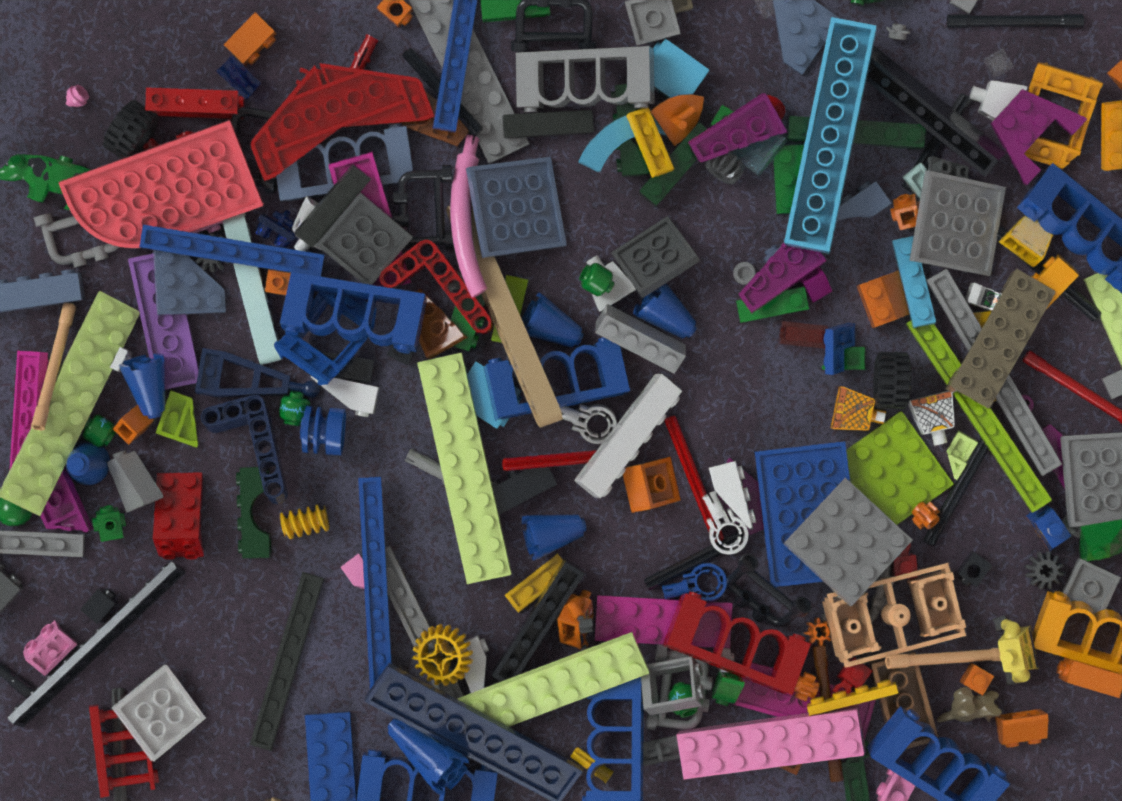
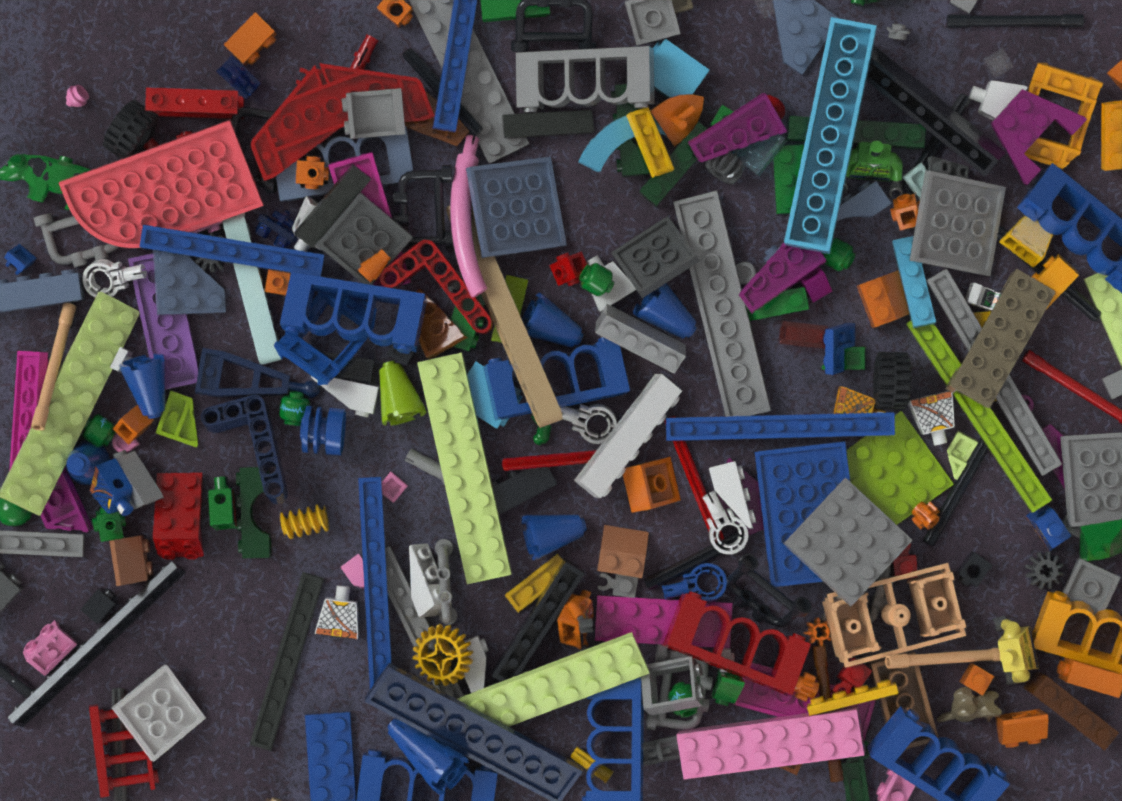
(20, 258): none -> blue tile
(112, 488): none -> blue torso
(117, 276): none -> white pin
(120, 445): none -> bright pink tile
(131, 560): none -> nougat slope
(222, 515): none -> green torso
(303, 176): none -> orange brick
(339, 616): none -> torso
(374, 113): none -> light grey panel
(374, 265): none -> orange cone
(393, 487): none -> bright pink tile
(398, 395): none -> lime cone
(424, 582): none -> white slope
(444, 549): none -> light grey bar
(542, 435): none -> green arm
(564, 269): none -> red brick
(622, 585): none -> light grey plate
(623, 551): none -> nougat slope
(721, 308): none -> light grey plate
(780, 426): none -> blue plate
(840, 256): none -> green head
(877, 163): none -> bright green torso
(1071, 710): none -> reddish brown arch

